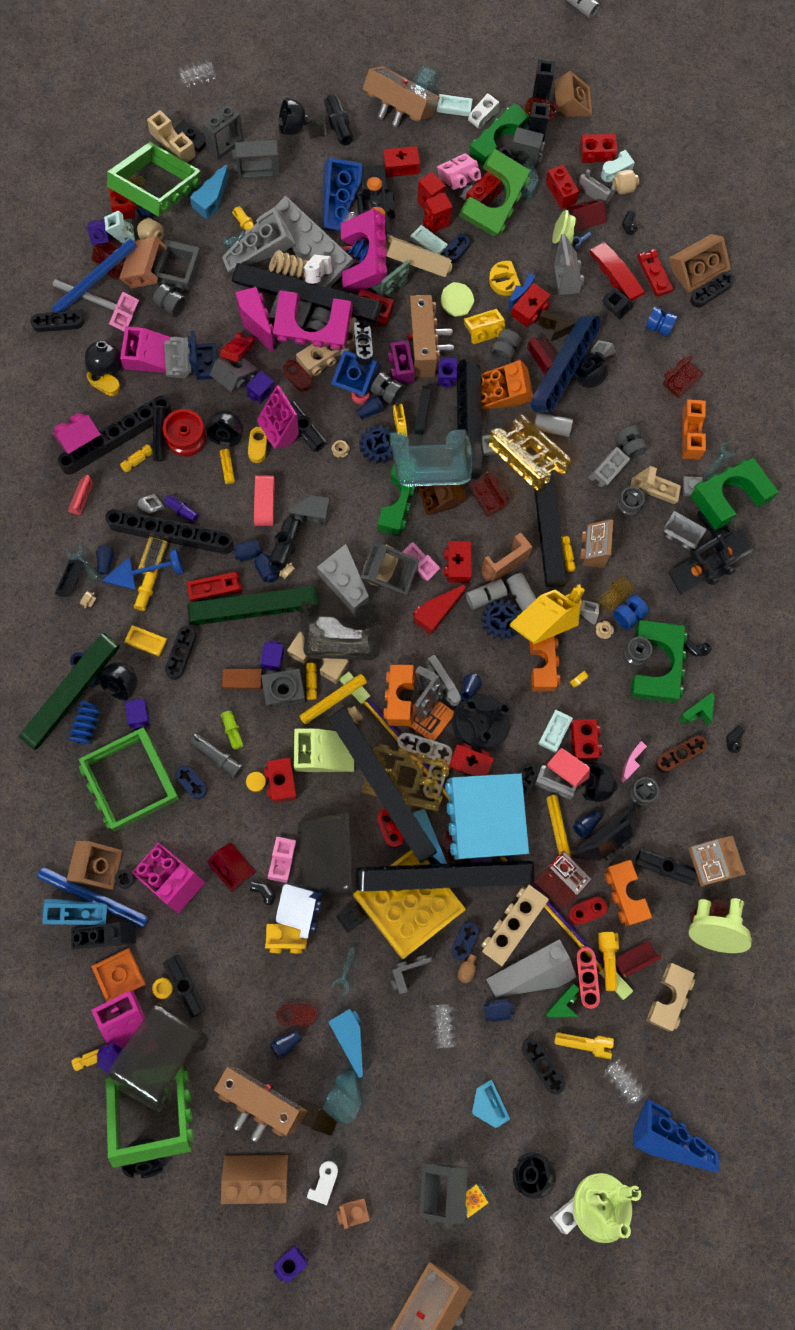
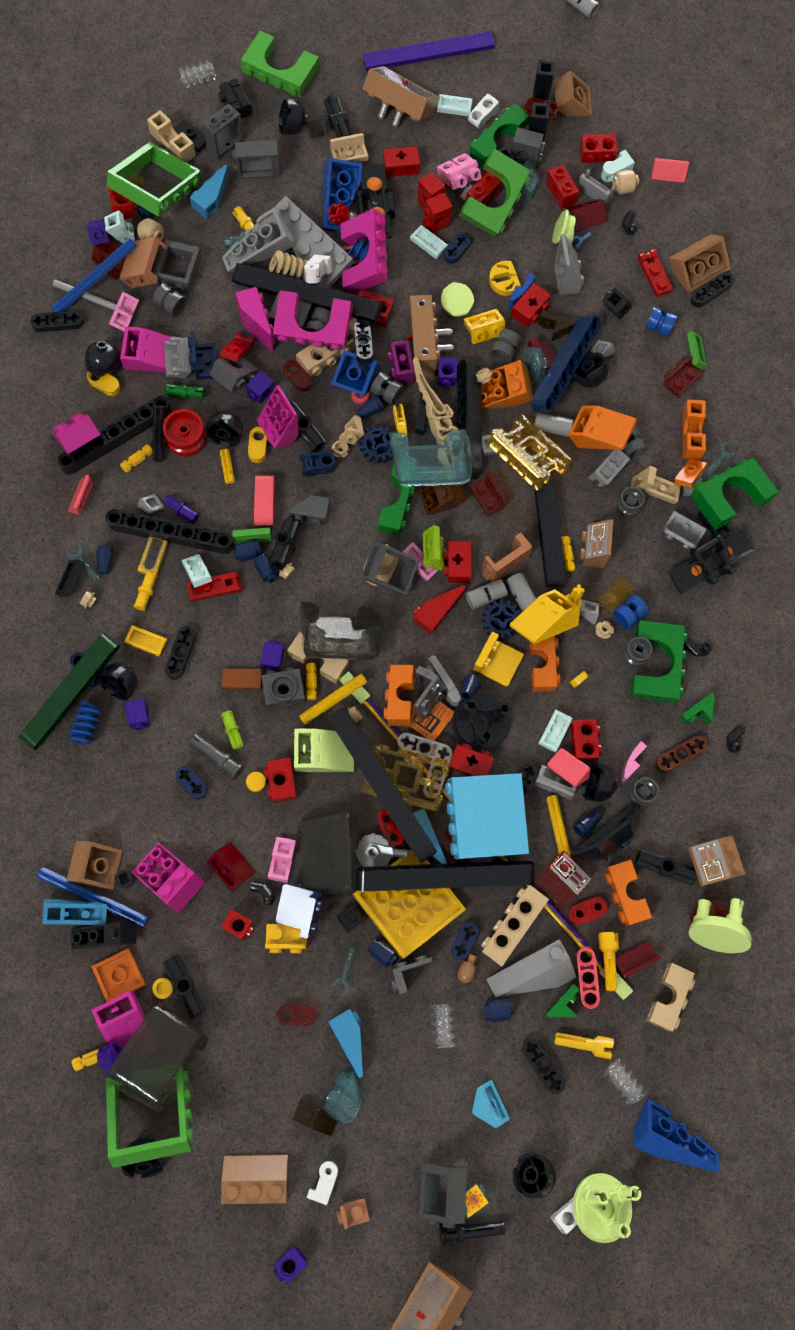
(94, 787): bright green window -> none
(123, 574): blue piece -> none
(184, 391): none -> green pin
(196, 570): none -> light aqua plate
(231, 919): none -> red brick
(233, 93): none -> black brick
(250, 605): dark green beam -> none
(261, 1101): medium nougat piece -> none
(263, 535): none -> bright green tile
(284, 1044): dark blue cone -> none
(293, 80): none -> bright green arch
(316, 463): none -> dark blue piece
(338, 213): none -> red gear
(344, 580): light grey wedge -> none
(349, 148): none -> tan bracket
(353, 431): none -> tan bracket
(376, 851): none -> light grey piece
(383, 952): none -> dark blue brick
(395, 278): sand green bracket -> none
(417, 256): tan slope -> none
(425, 78): clear light blue brick -> none
(429, 50): none -> dark purple tile
(433, 548): none -> lime panel
(436, 412): none -> tan animal
(484, 375): none -> tan plate
(497, 1229): none -> black pin
(498, 661): none -> yellow bracket
(534, 360): none -> clear light blue bracket
(601, 428): none -> orange slope
(617, 271): red slope -> none
(669, 170): none -> coral slope
(690, 473): none -> orange plate
(697, 350): none -> bright green tile

